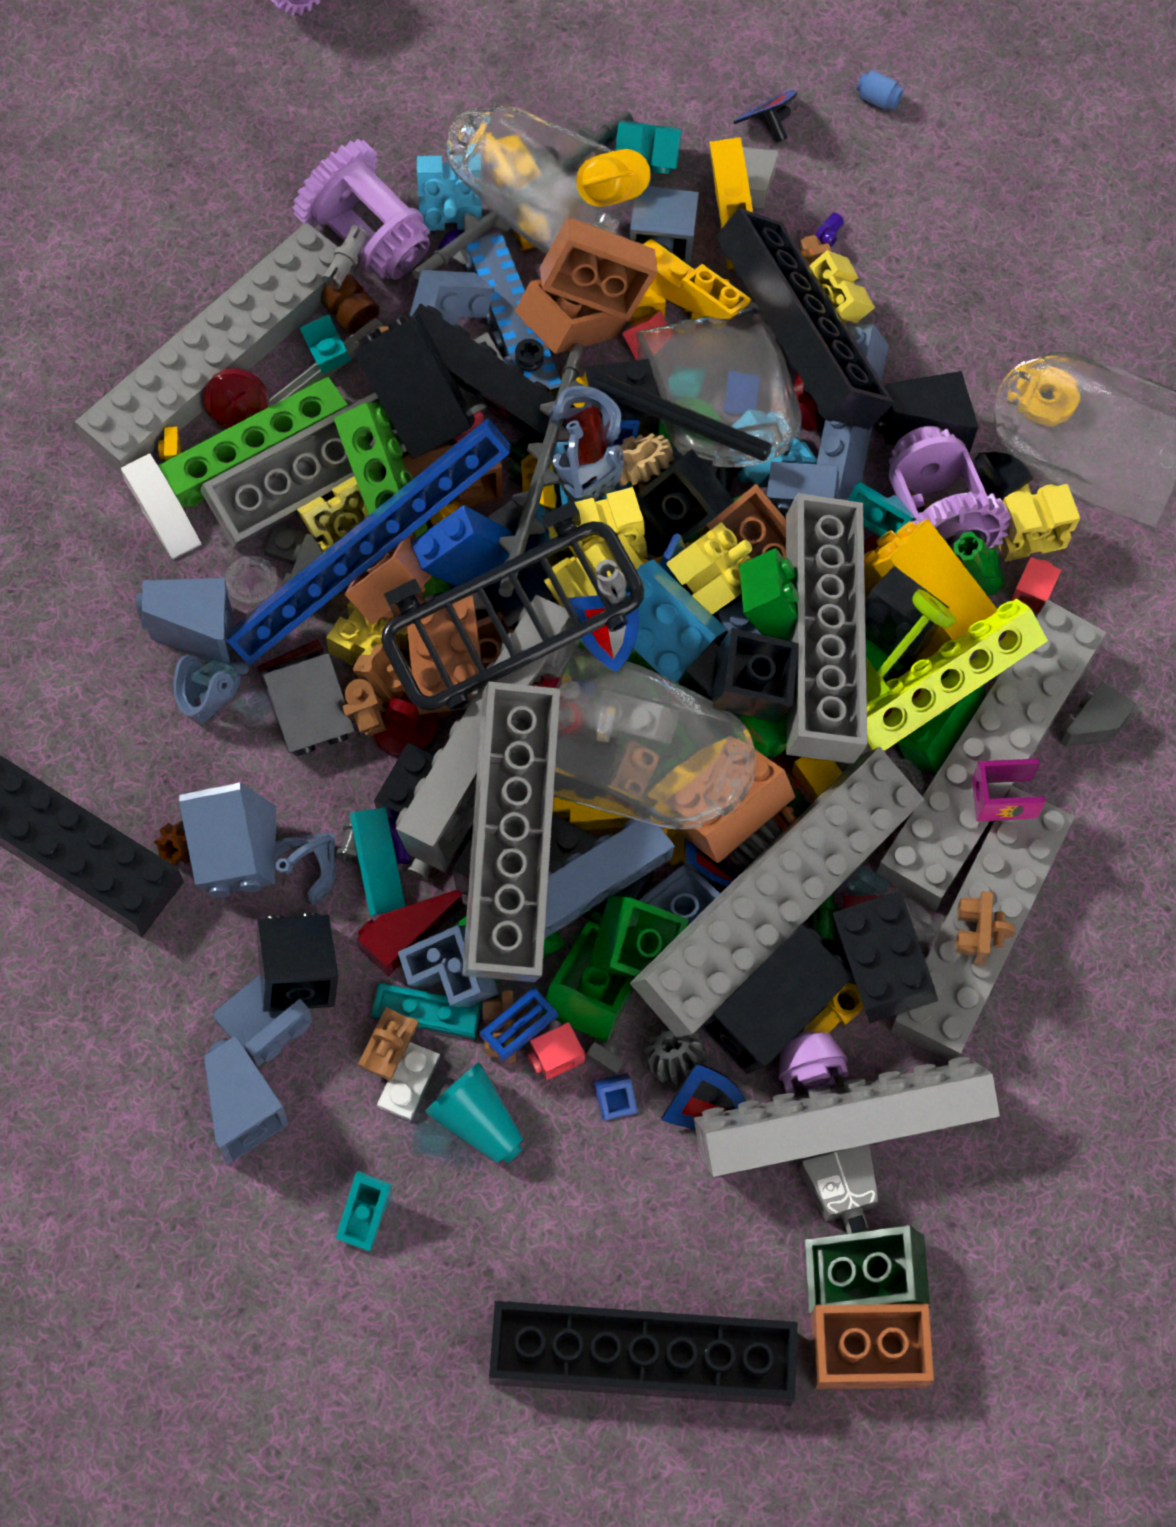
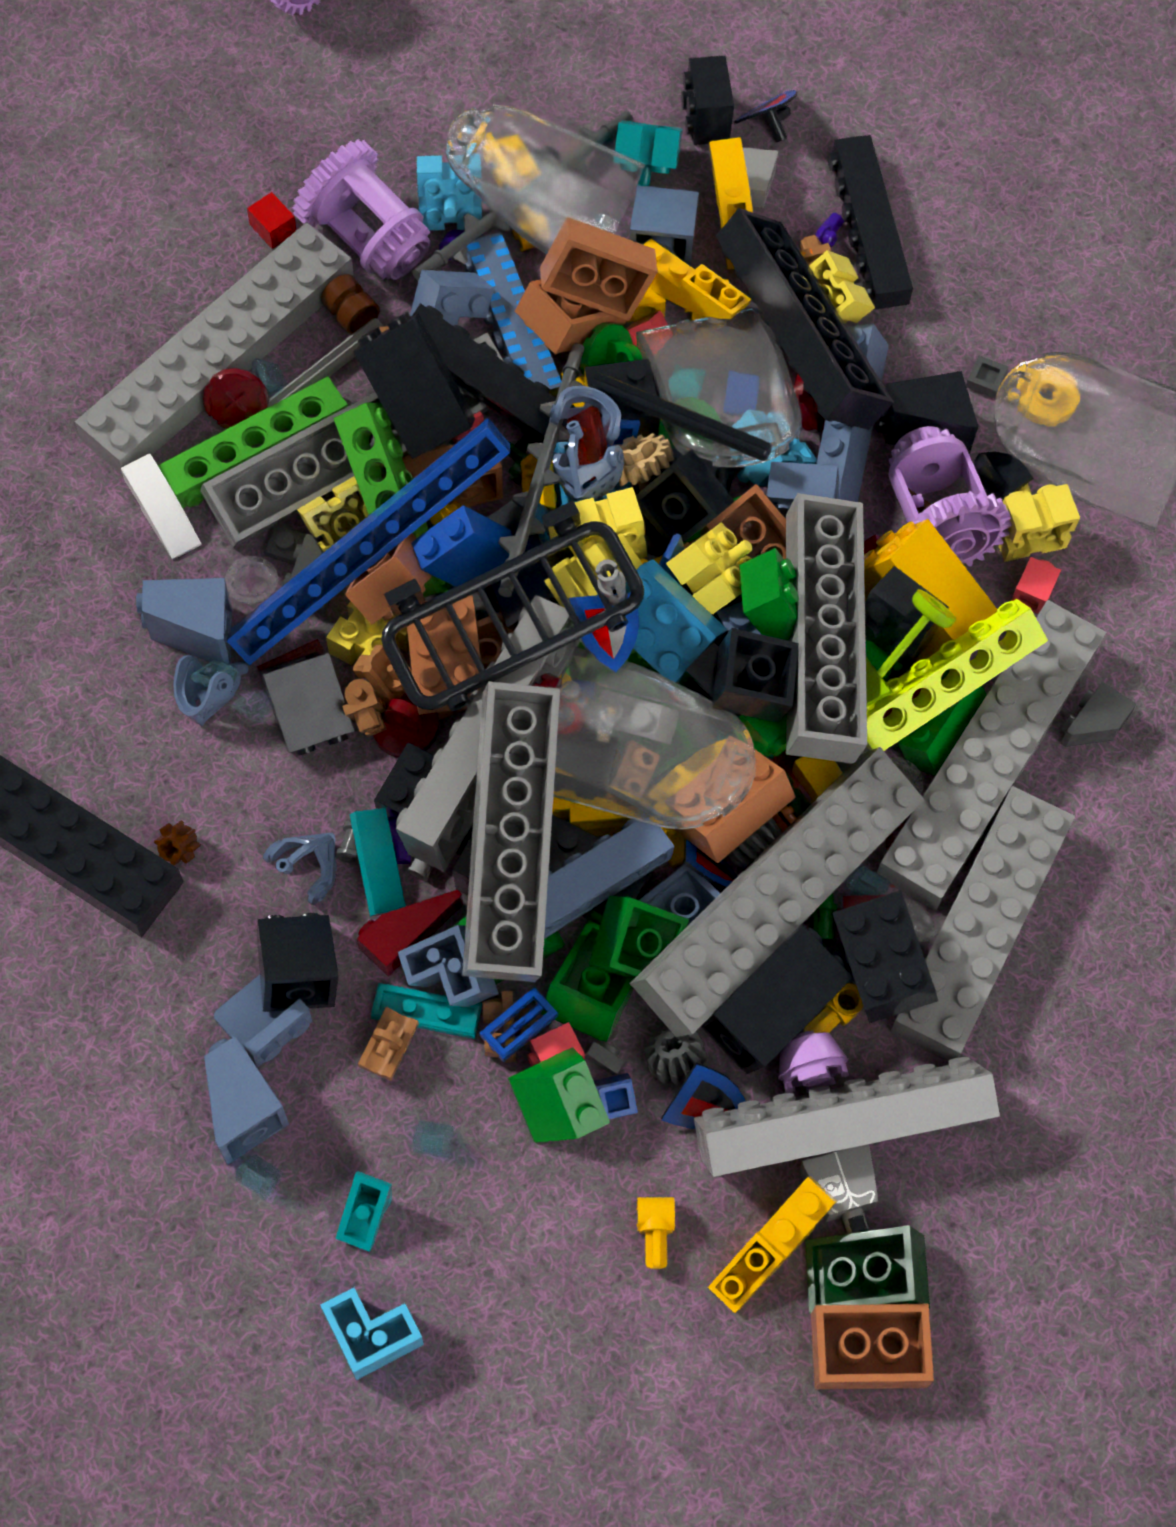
(171, 444): yellow plate -> none
(230, 839): sand blue slope -> none
(258, 1176): none -> clear light blue slope
(269, 375): none -> clear light blue slope
(271, 220): none -> red brick
(325, 344): teal slope -> none
(345, 257): light grey pin -> none
(367, 1342): none -> medium azure brick
(409, 1082): white plate -> none
(478, 1116): teal cone -> none
(535, 348): black bush -> none
(559, 1098): none -> green slope
(609, 345): none -> green tile
(613, 177): yellow piece -> none
(643, 1353): black brick -> none
(656, 1221): none -> yellow axle
(707, 99): none -> black brick
(772, 1244): none -> yellow slope
(871, 222): none -> black brick
(879, 512): teal slope -> none
(880, 90): medium blue brick -> none
(978, 942): medium nougat hips -> none
(980, 562): green piece -> none
(986, 376): none -> dark grey plate
(1005, 808): magenta piece -> none

